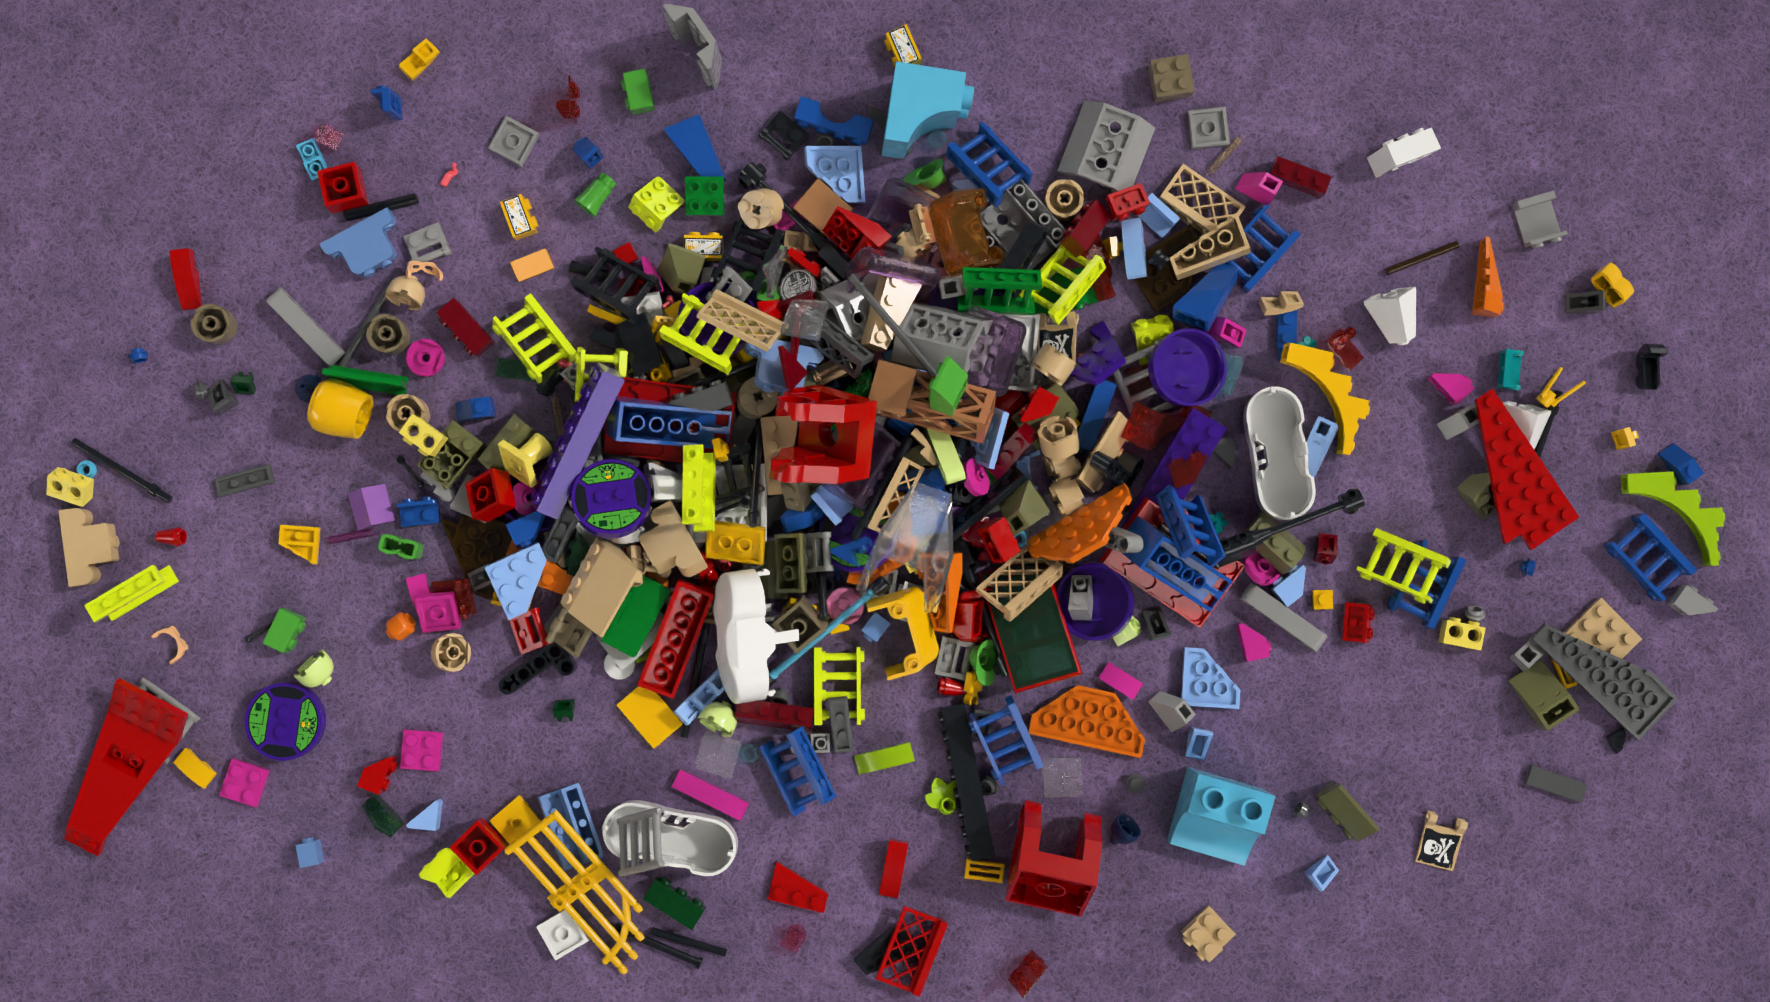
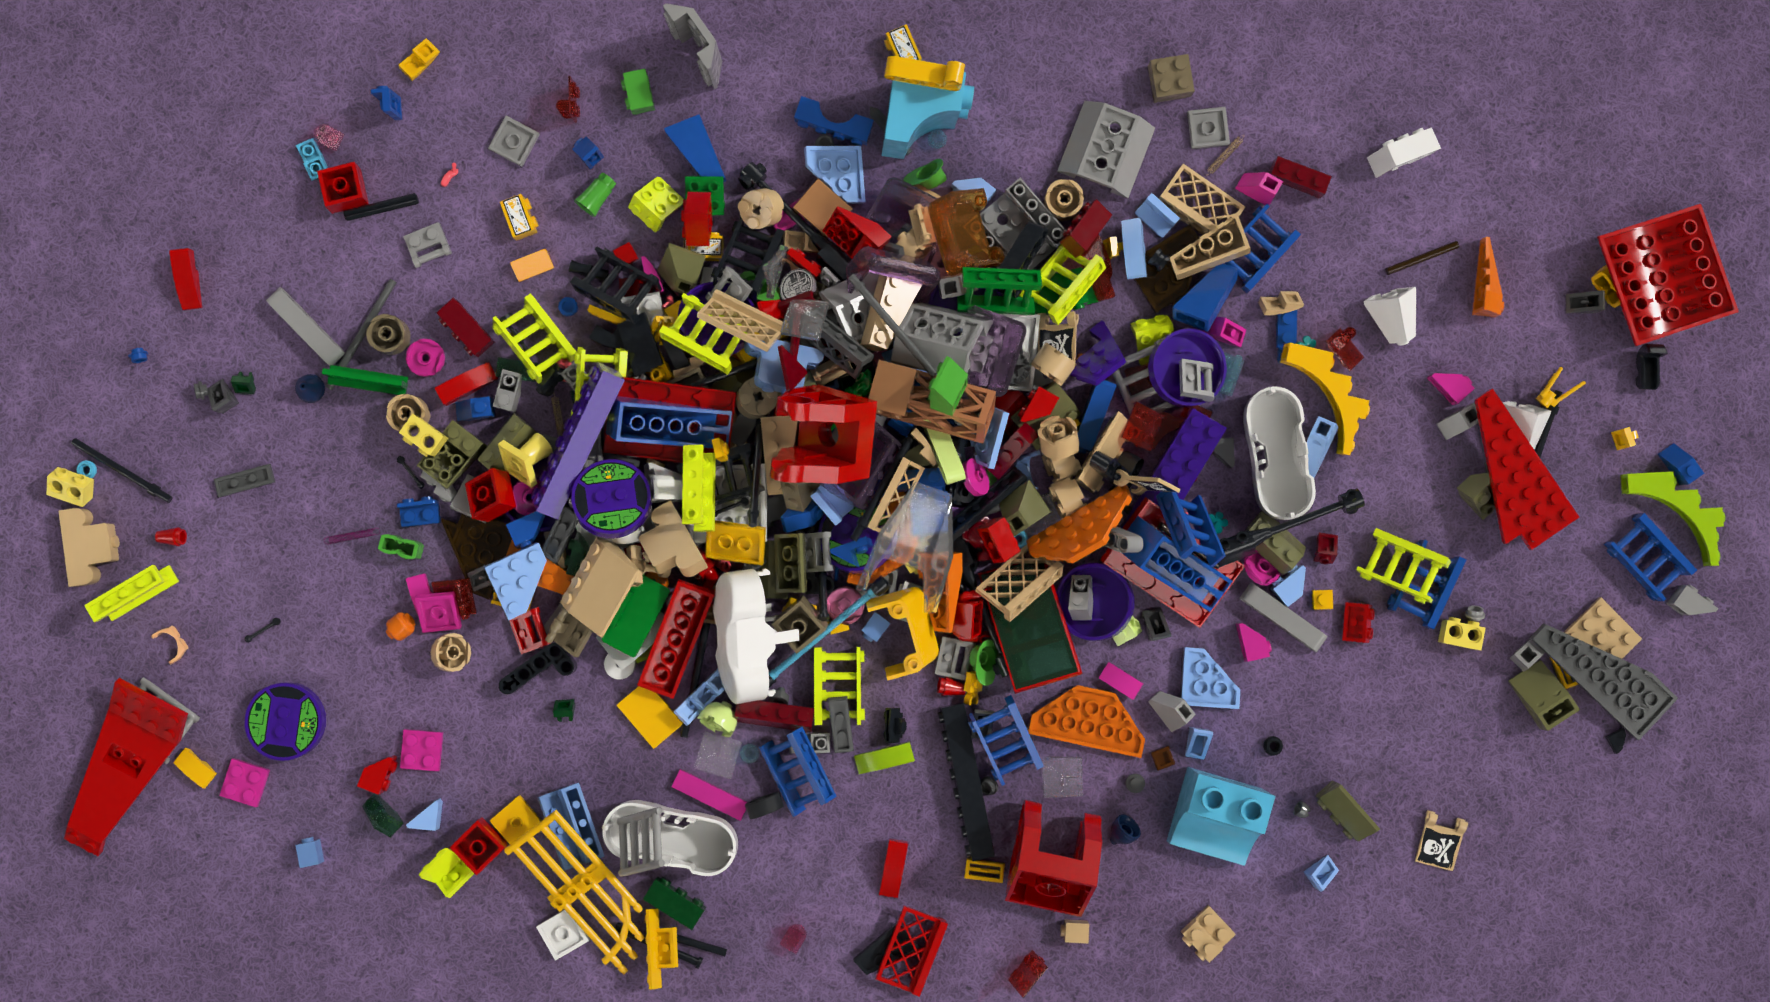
(205, 319): dark tan brick -> none
(285, 630): bright green brick -> none
(301, 541): yellow wing -> none
(316, 670): yellowish green cylinder -> none
(339, 409): yellow piece -> none
(365, 244): medium blue brick -> none
(371, 506): medium lavender slope -> none
(406, 291): tan cylinder -> none
(434, 271): light nougat cap -> none
(466, 383): none -> red slope
(508, 391): none -> light grey slope
(568, 306): none -> blue tile
(660, 948): none -> yellow bracket
(697, 219): none -> red brick
(708, 398): dark grey slope -> none
(764, 805): none -> black tyre
(788, 131): black plate -> none
(794, 890): red wing -> none
(894, 725): none -> black piece
(925, 73): none -> yellow beam
(940, 793): lime plate -> none
(981, 179): blue fence -> none
(1075, 931): none -> tan brick
(1127, 202): red bracket -> none
(1144, 483): none -> tan flag
(1162, 758): none -> reddish brown tile
(1187, 470): clear red slope -> none
(1191, 379): none -> light grey plate
(1279, 745): none -> black plate
(1509, 369): teal hinge -> none
(1528, 567): blue plate -> none
(1537, 220): light grey panel -> none
(1555, 783): dark grey tile -> none
(1668, 274): none -> red slope

